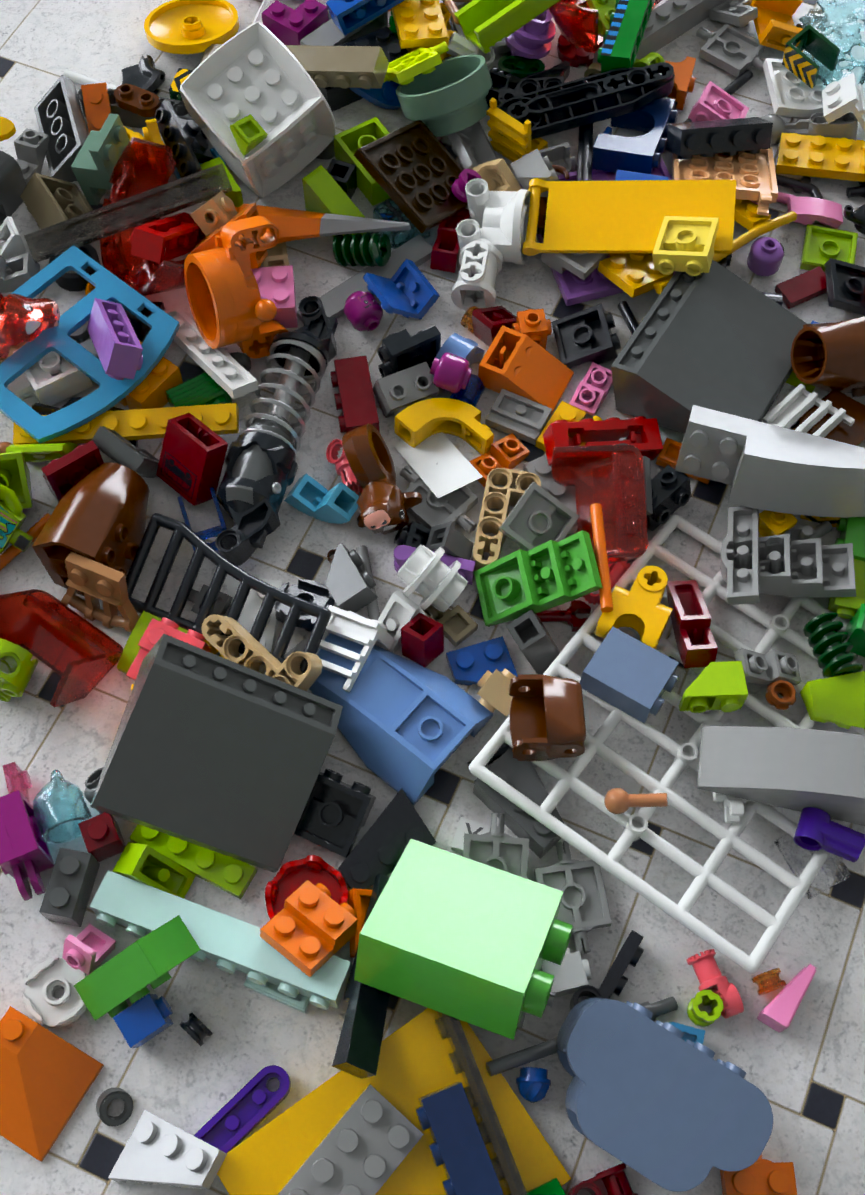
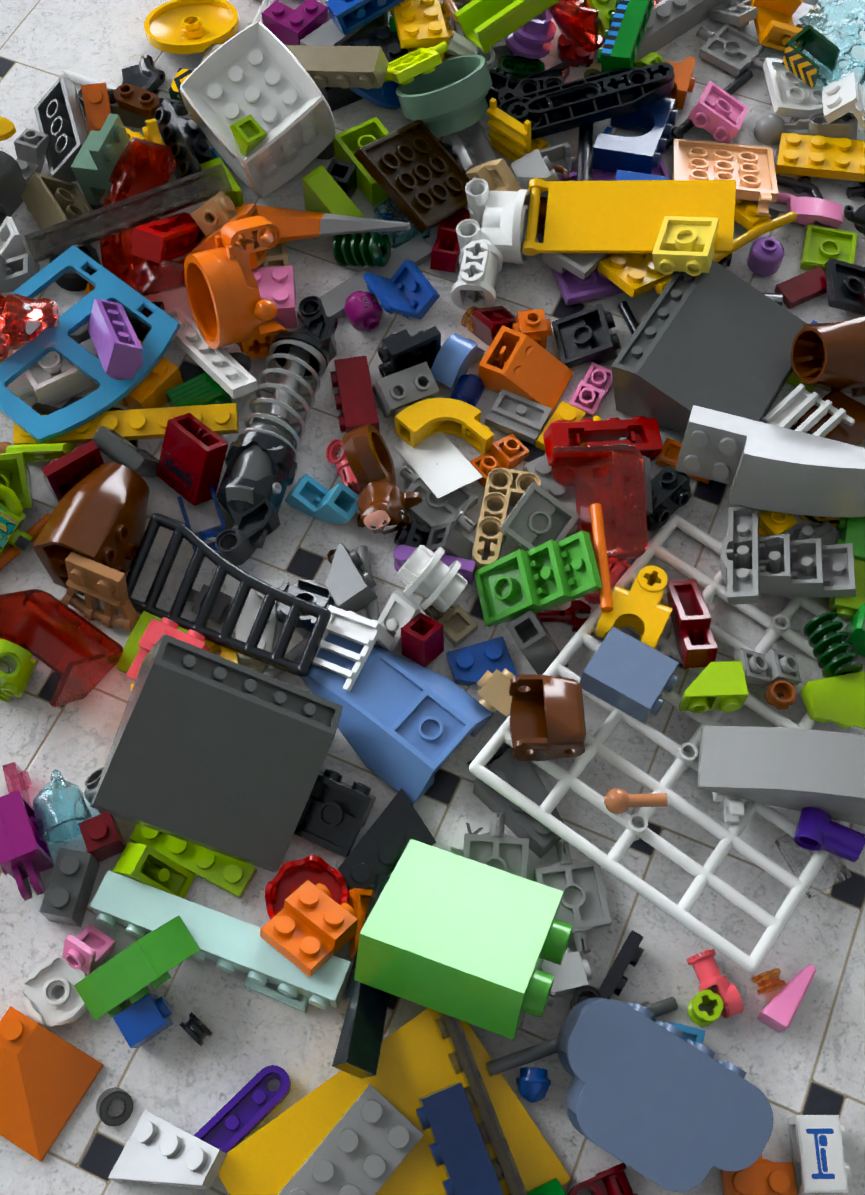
(256, 653): tan beam -> none
(451, 372): magenta head -> none
(458, 186): magenta wheel -> none
(719, 136): black brick -> none
(819, 1154): none -> white brick

